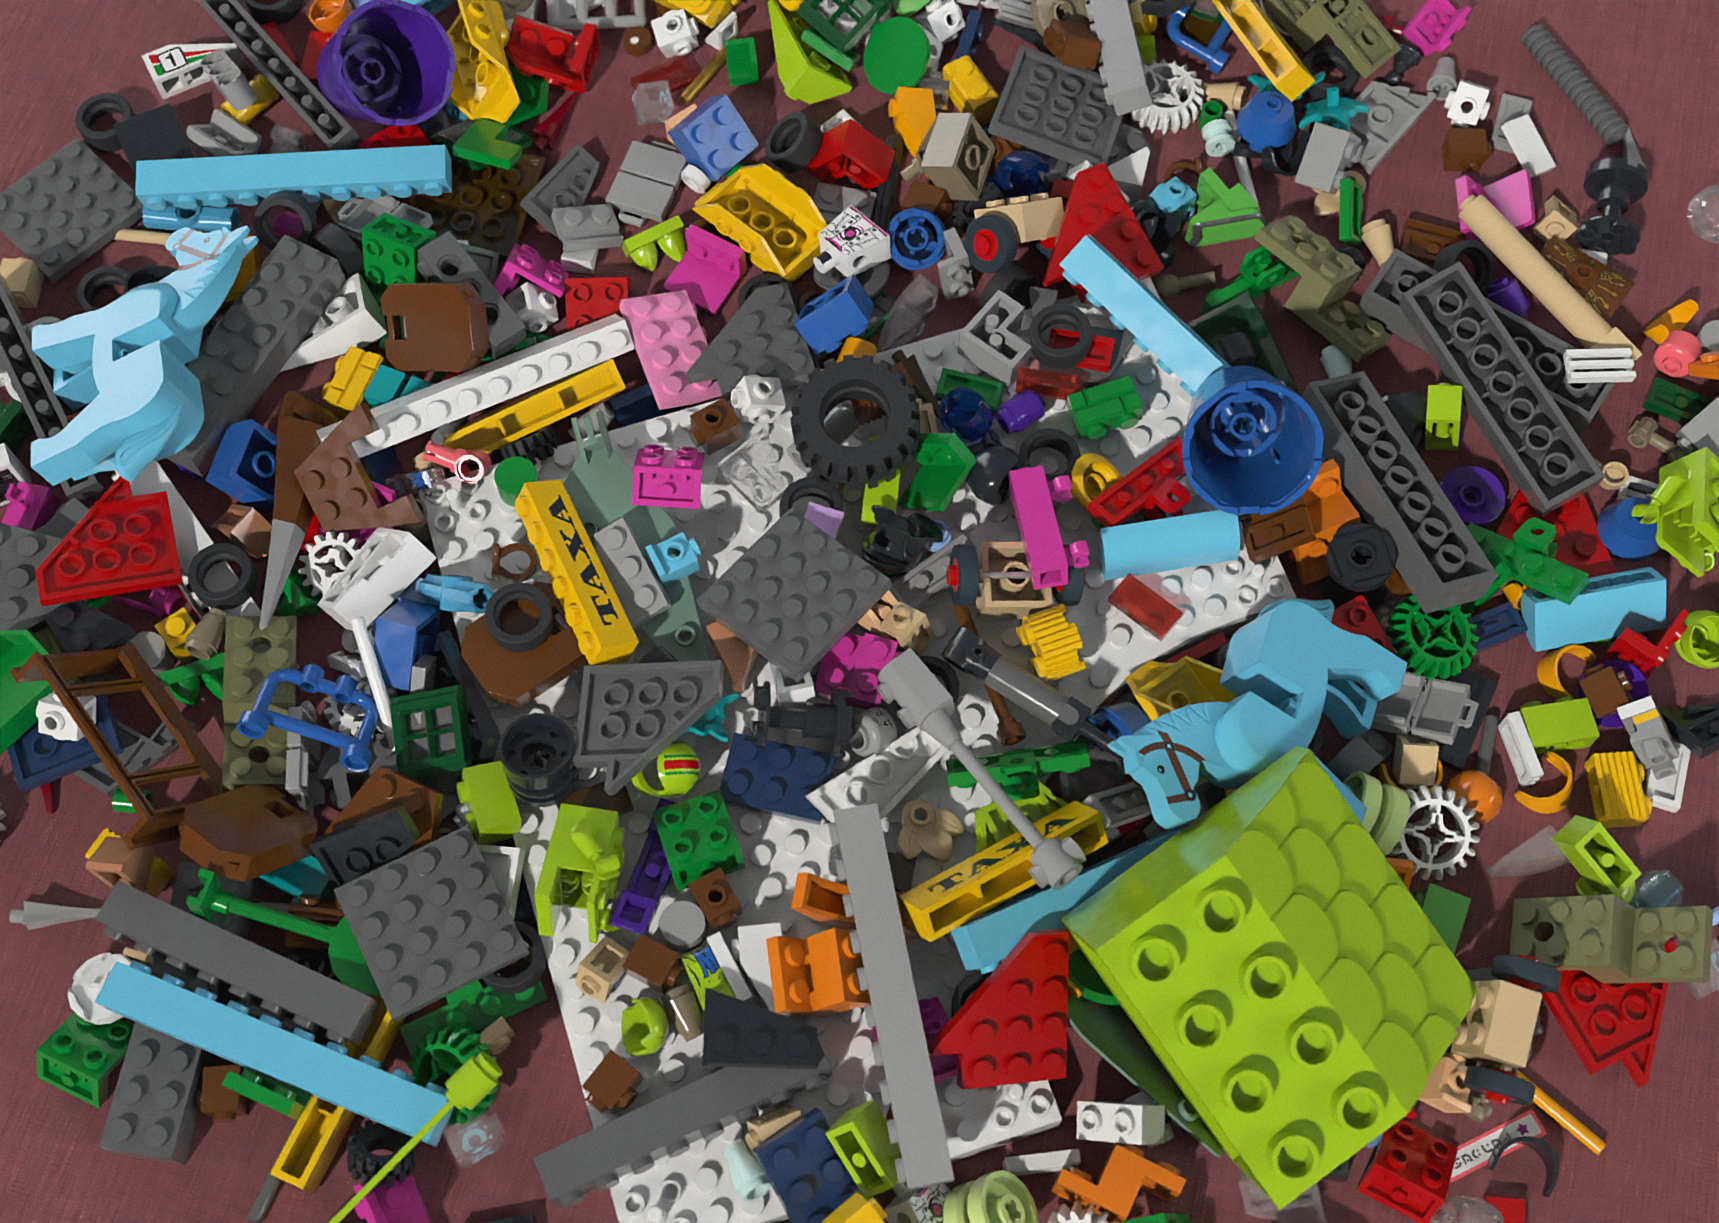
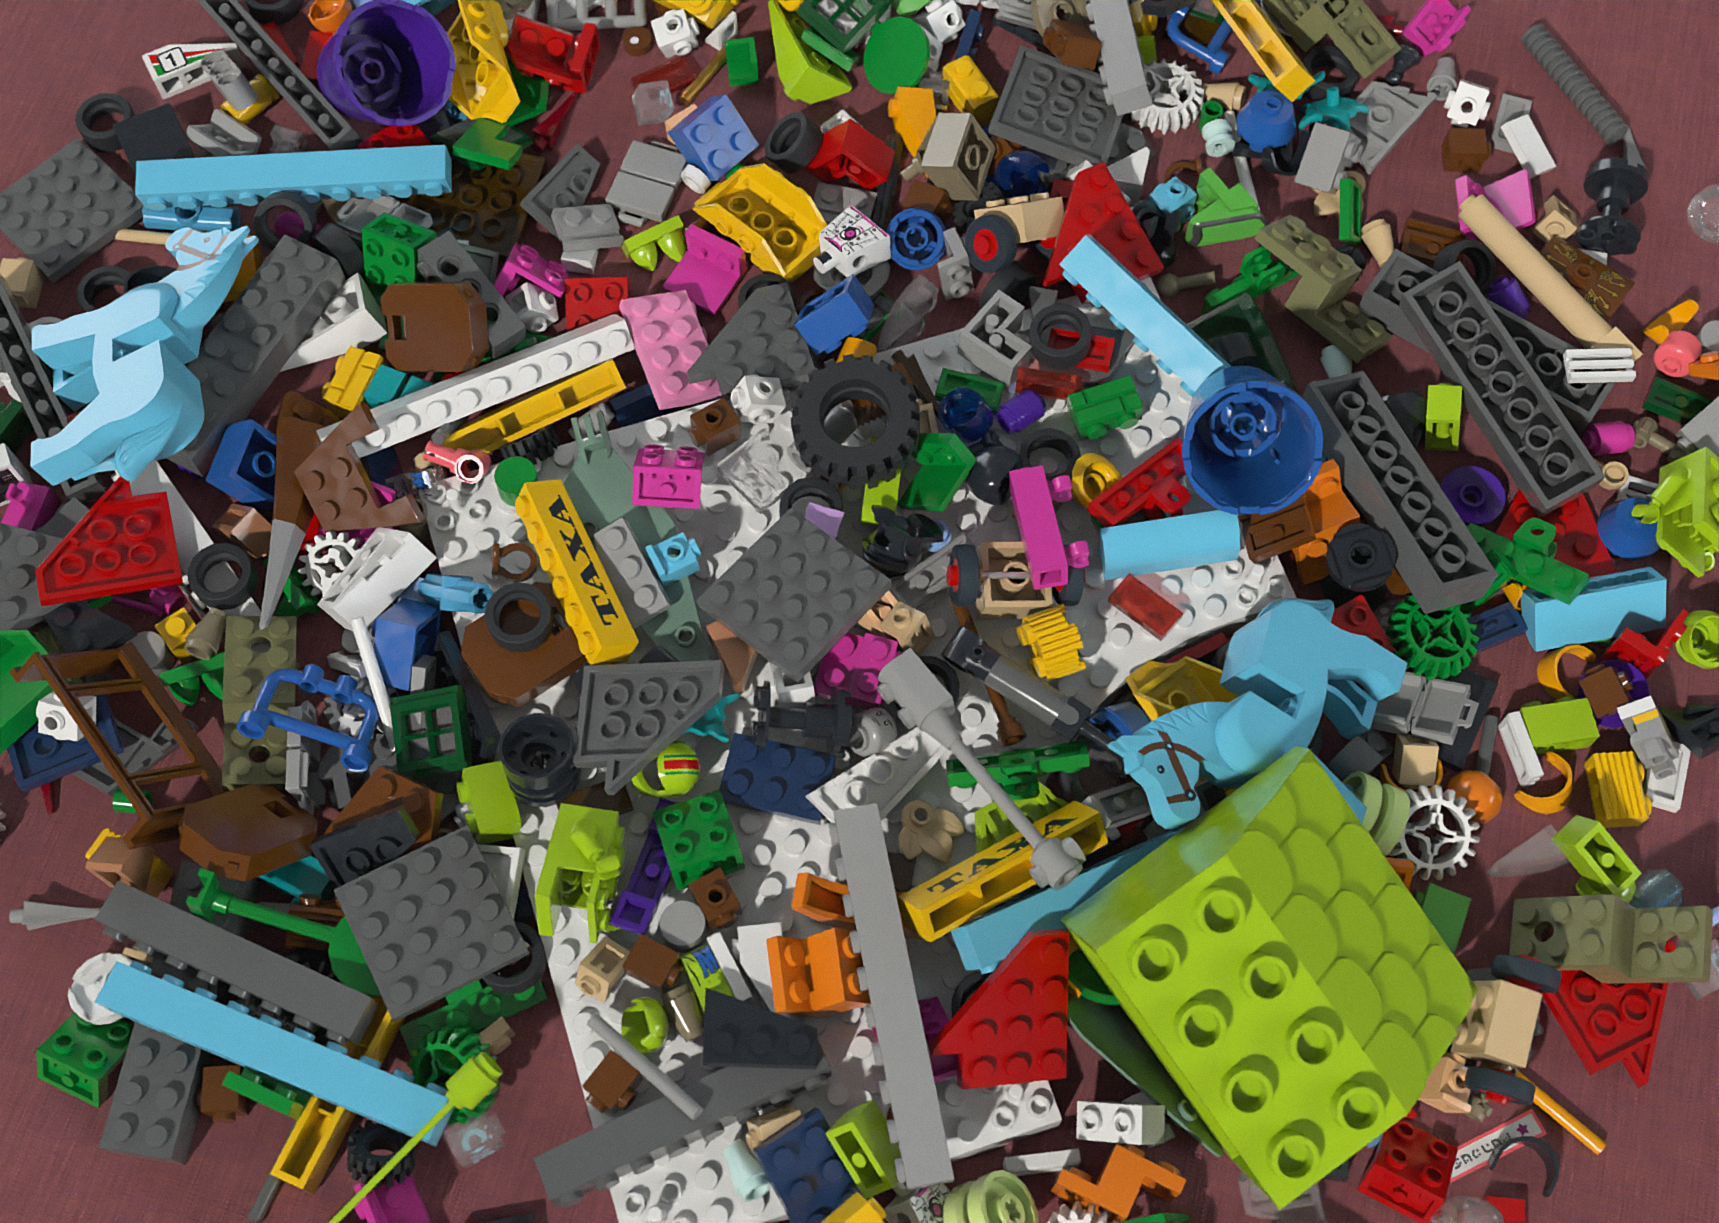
(645, 1066): none -> light grey bar
(1608, 438): none -> dark pink brick

